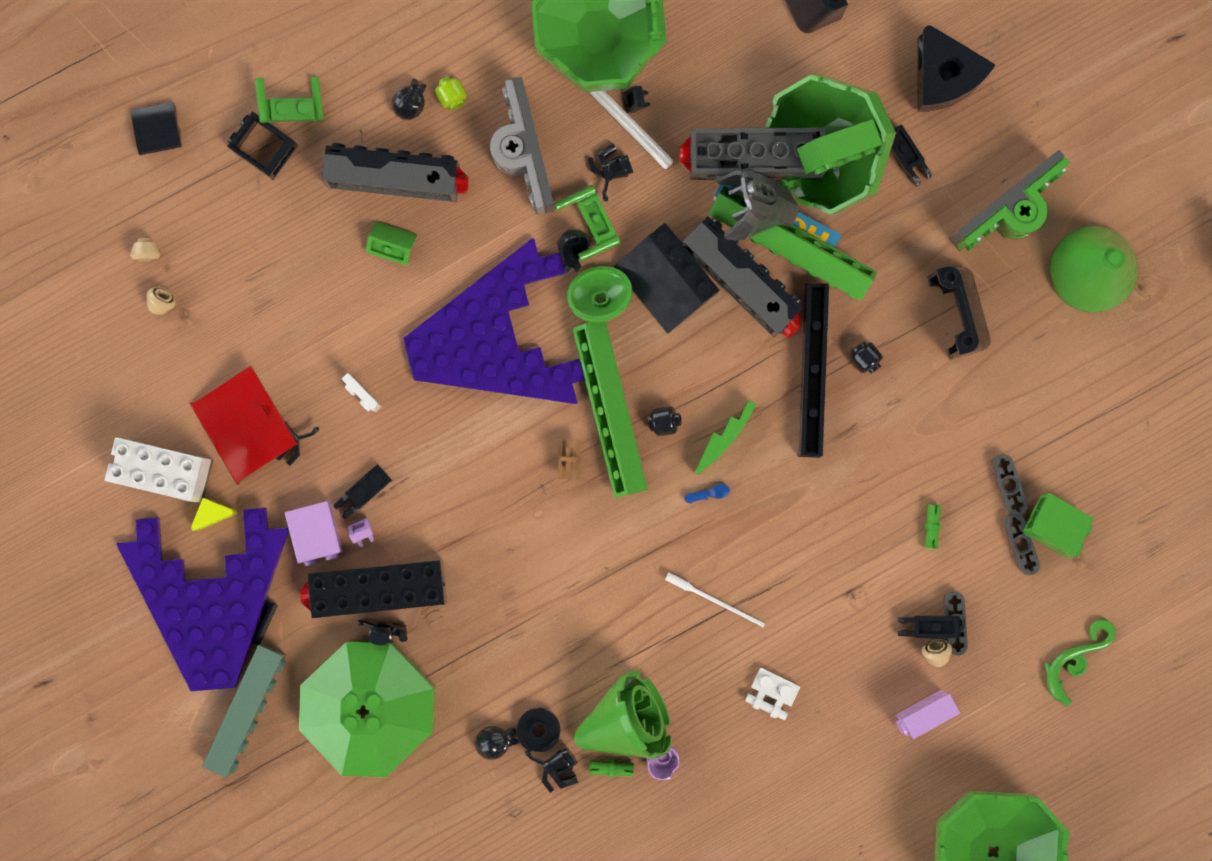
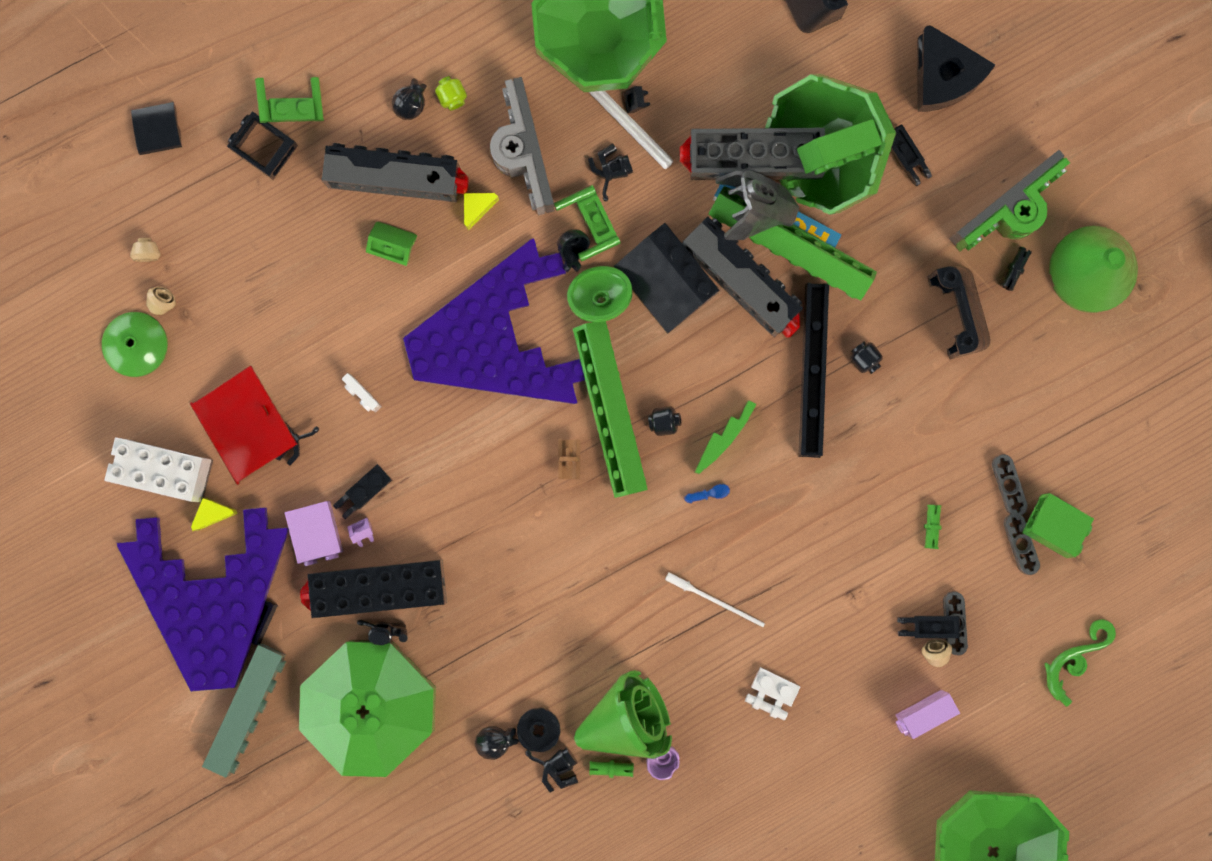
(148, 348): none -> bright green dish
(476, 206): none -> neon yellow slope
(1016, 268): none -> black pin

